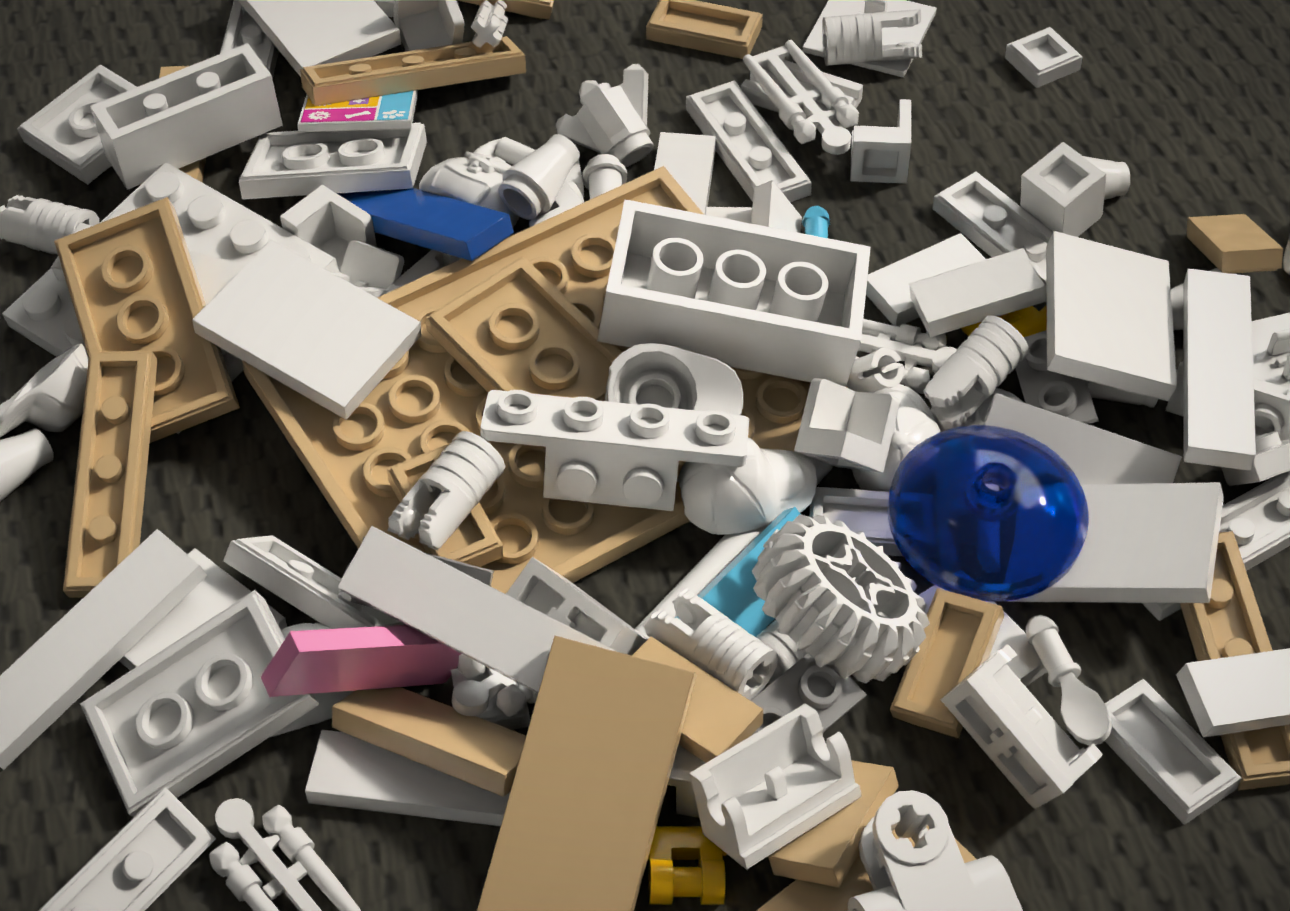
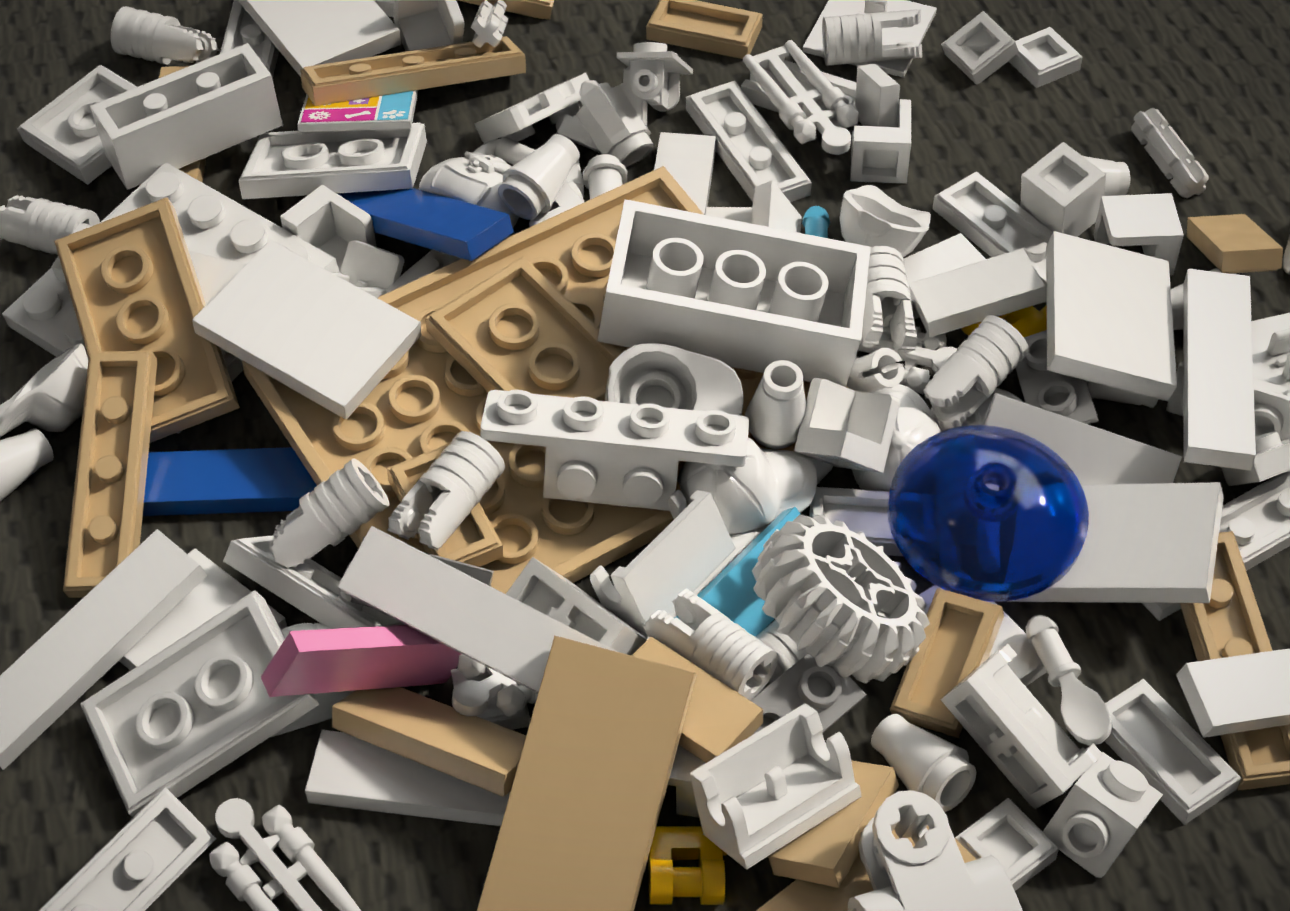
(159, 38): none -> white hinge
(225, 481): none -> blue tile
(328, 514): none -> white hinge
(518, 119): none -> white wing
(655, 74): none -> white hinge
(672, 562): none -> white hinge
(777, 406): none -> white cone
(875, 219): none -> white piece
(876, 97): none -> white tile
(888, 301): none -> white hinge
(925, 761): none -> white cone
(980, 48): none -> white tile
(1012, 840): none -> white tile
(1102, 814): none -> white bracket
(1143, 221): none -> white panel
(1169, 153): none -> white axle

